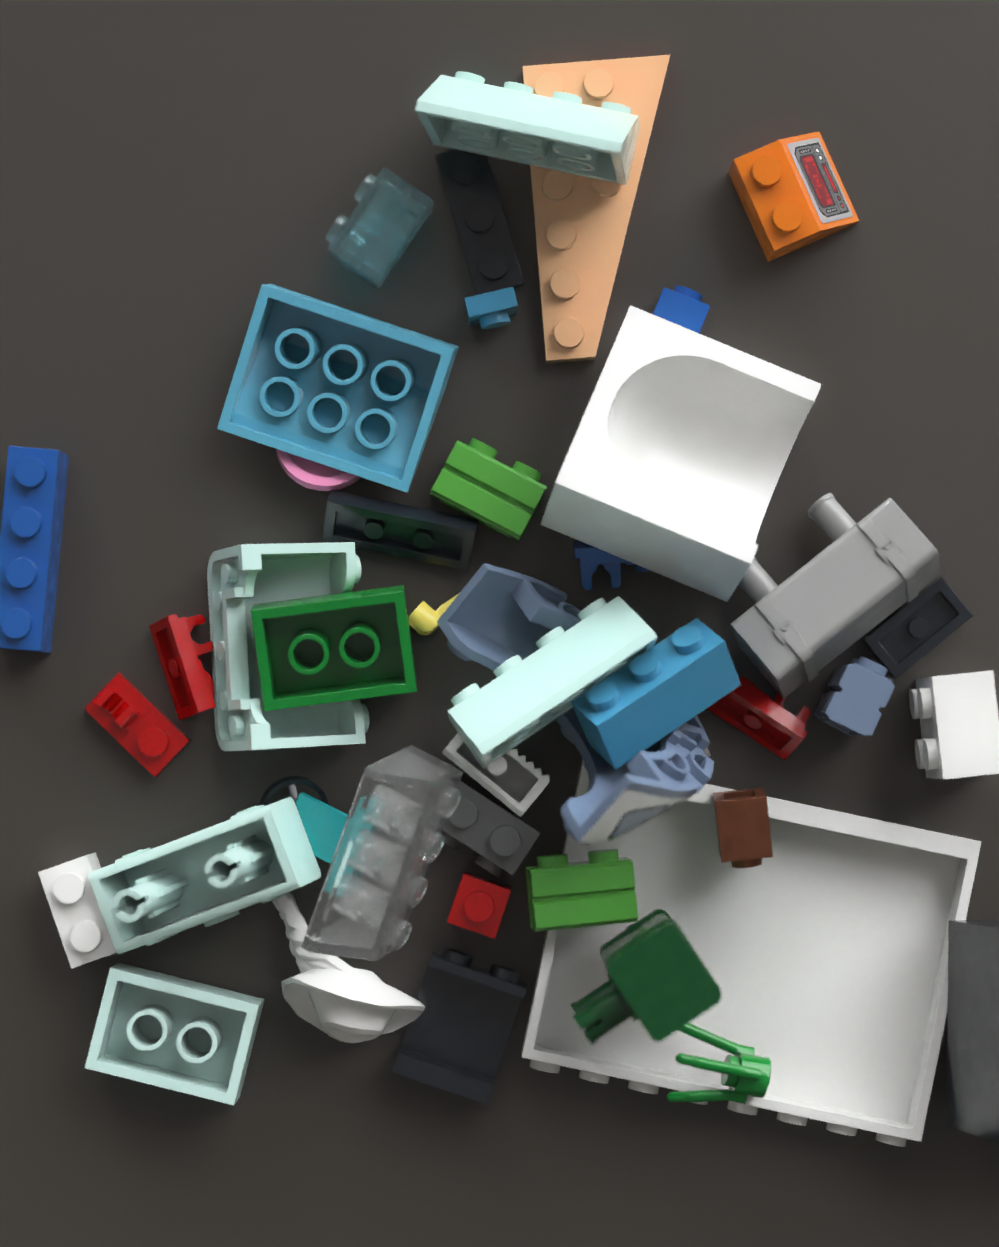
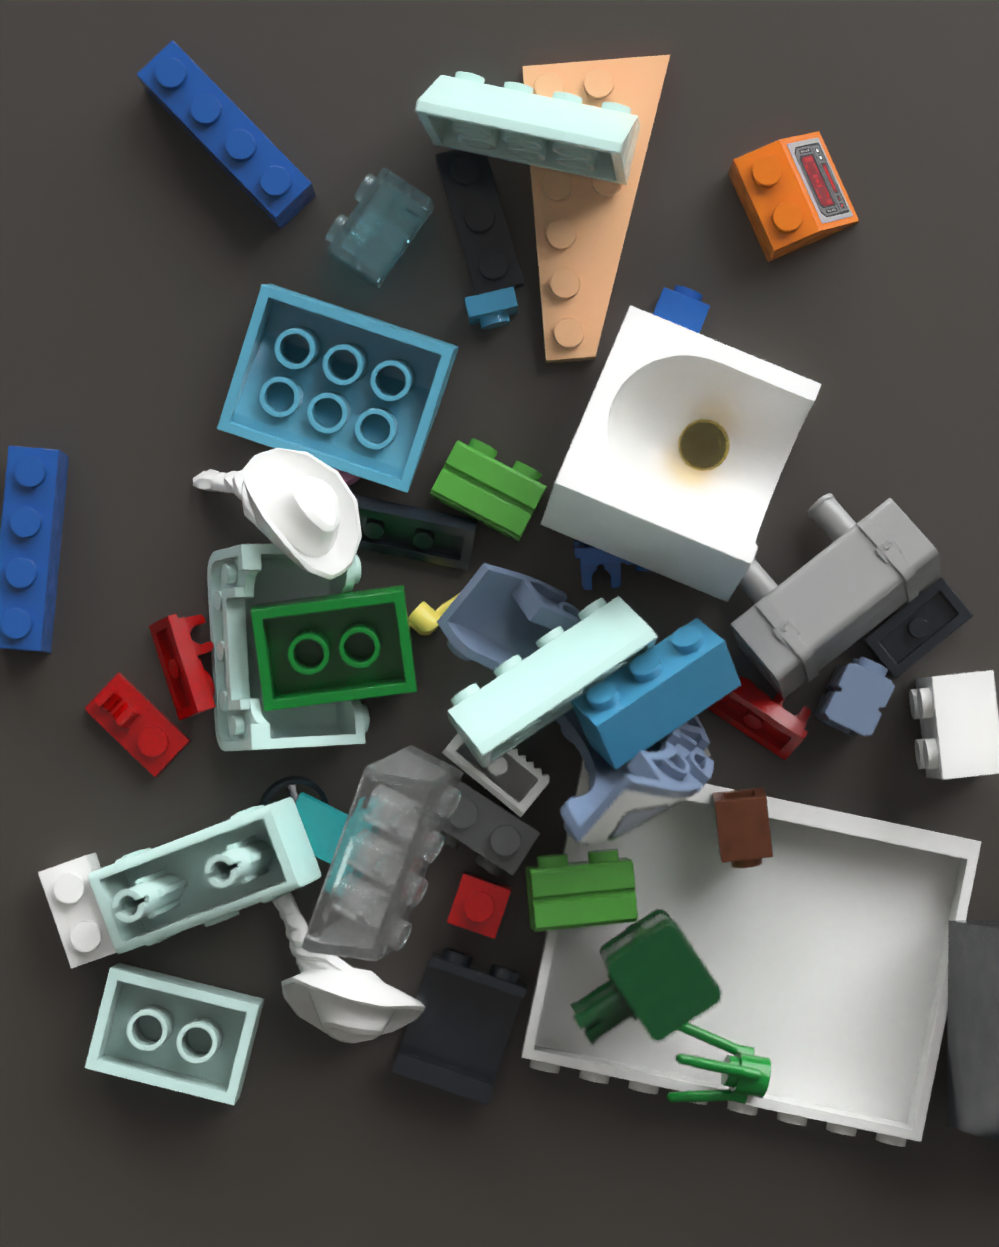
(226, 134): none -> blue brick
(297, 507): none -> white hat
(703, 445): none -> clear yellow tile

